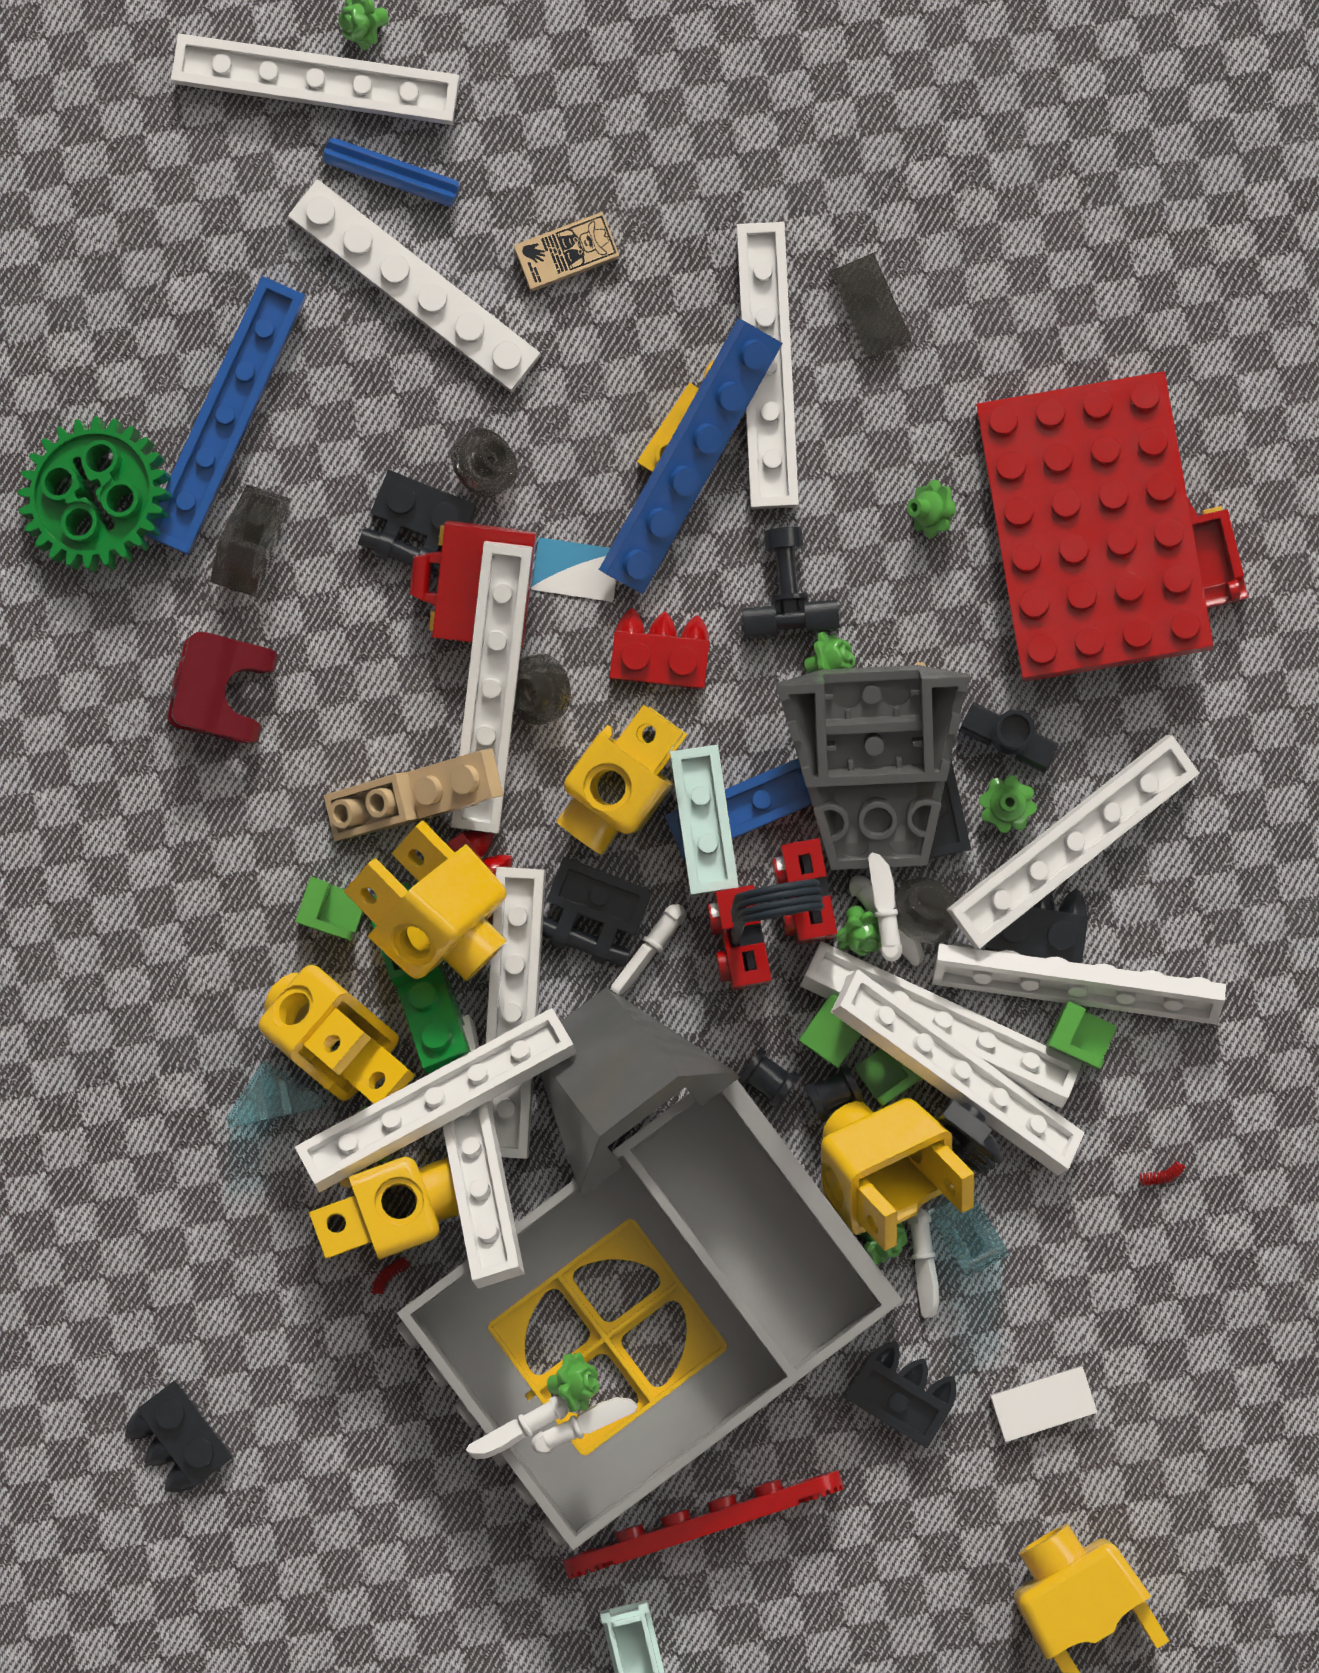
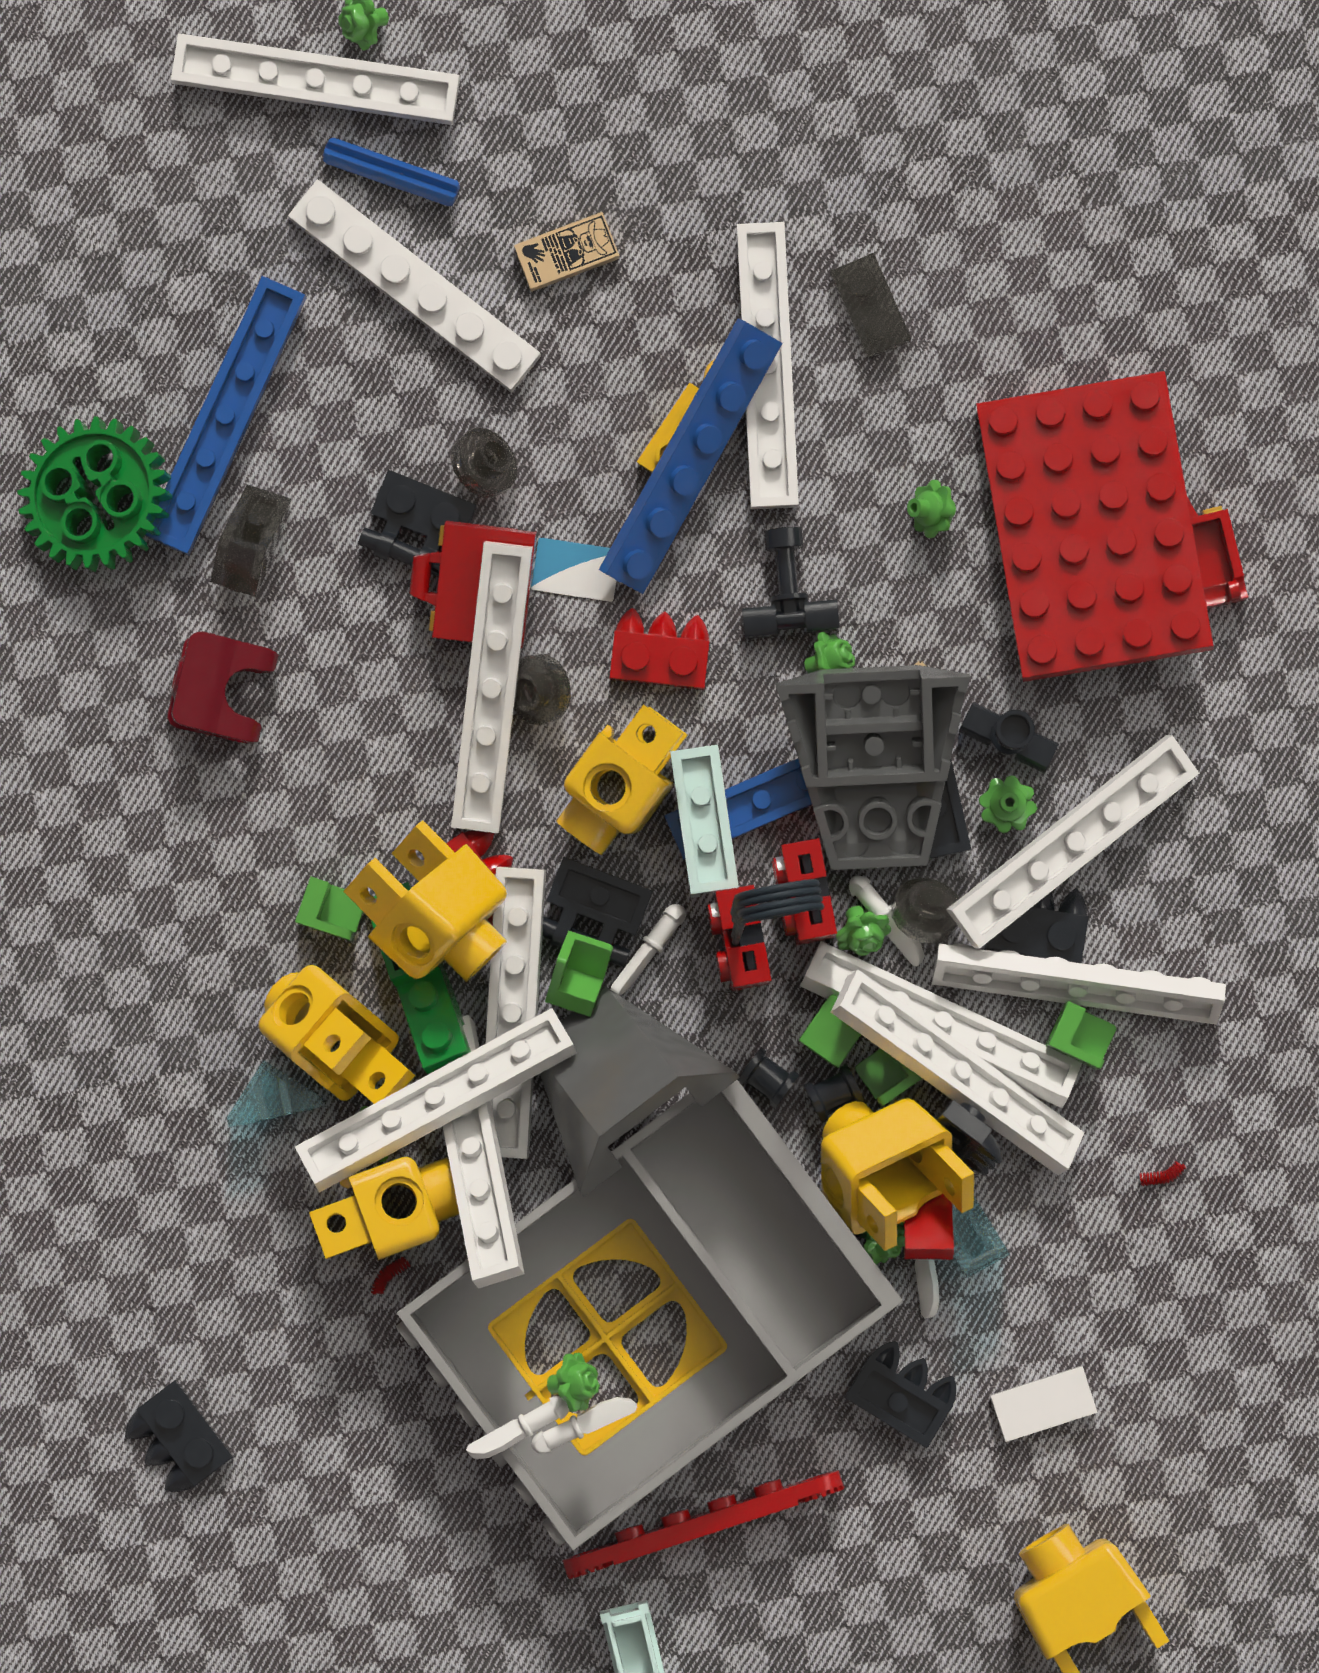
(414, 795): tan slope -> none
(579, 973): none -> bright green panel
(885, 903): white piece -> none
(930, 1231): none -> red tile

